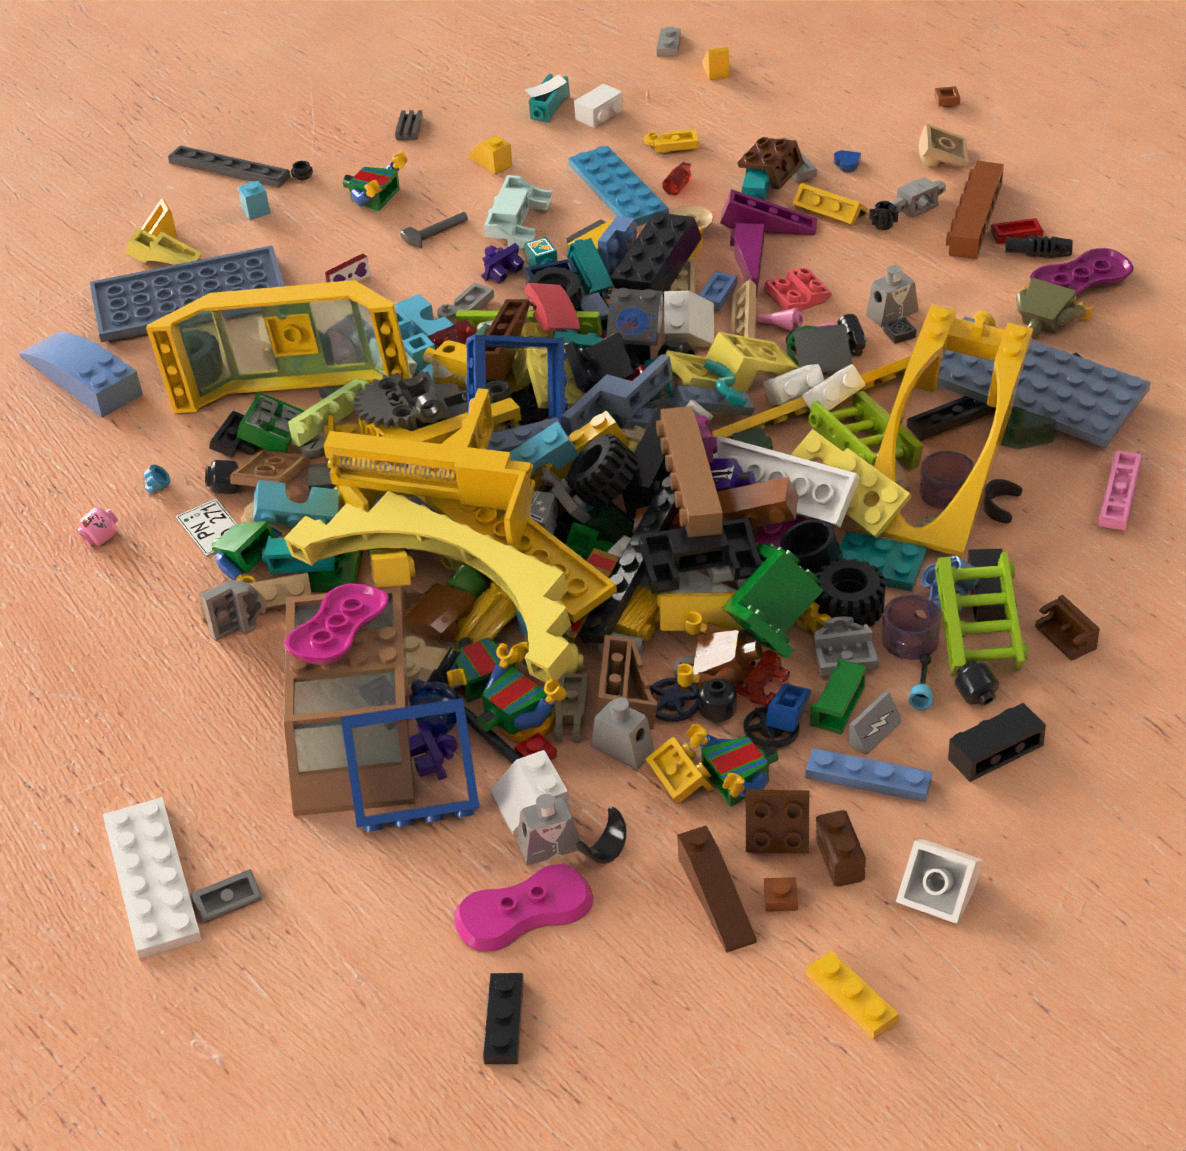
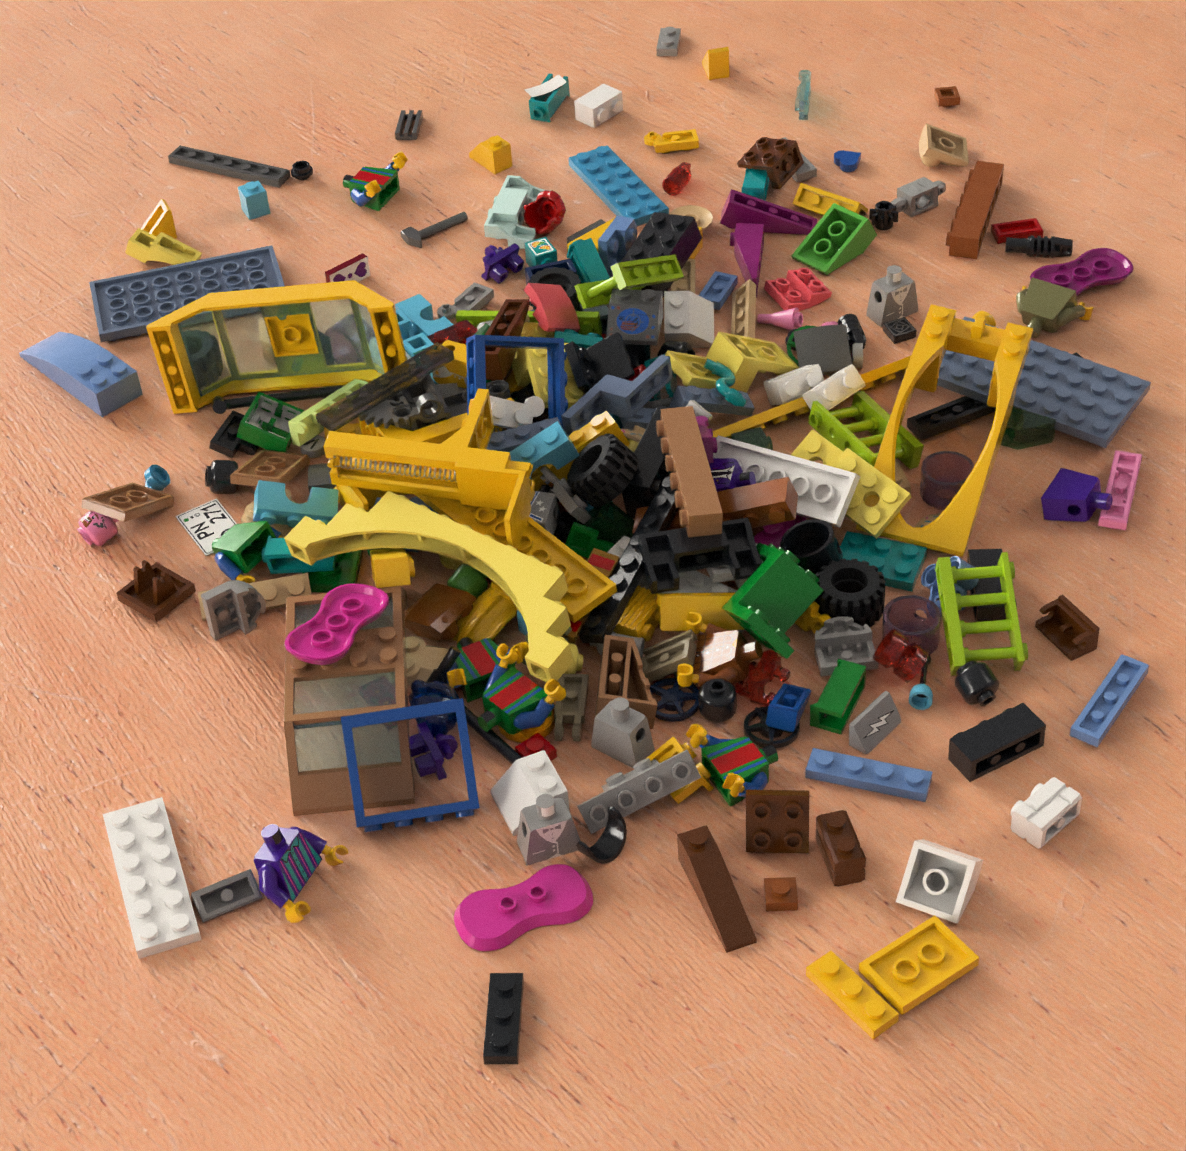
(127, 502): none -> medium nougat tile
(155, 591): none -> reddish brown plate
(220, 405): none -> black bar
(288, 862): none -> dark purple torso
(384, 387): none -> clear smoke tile
(514, 414): none -> white hinge
(545, 212): none -> red hair
(629, 275): none -> lime fence
(638, 788): none -> light grey bracket
(667, 655): none -> dark tan plate
(803, 94): none -> clear light blue plate
(835, 240): none -> bright green slope
(857, 355): none -> light grey tile
(902, 657): none -> clear red wheel
(918, 964): none -> yellow plate
(997, 488): black helmet -> none
(1045, 812): none -> white brick
(1073, 497): none -> dark purple torso
(1109, 700): none -> medium blue plate

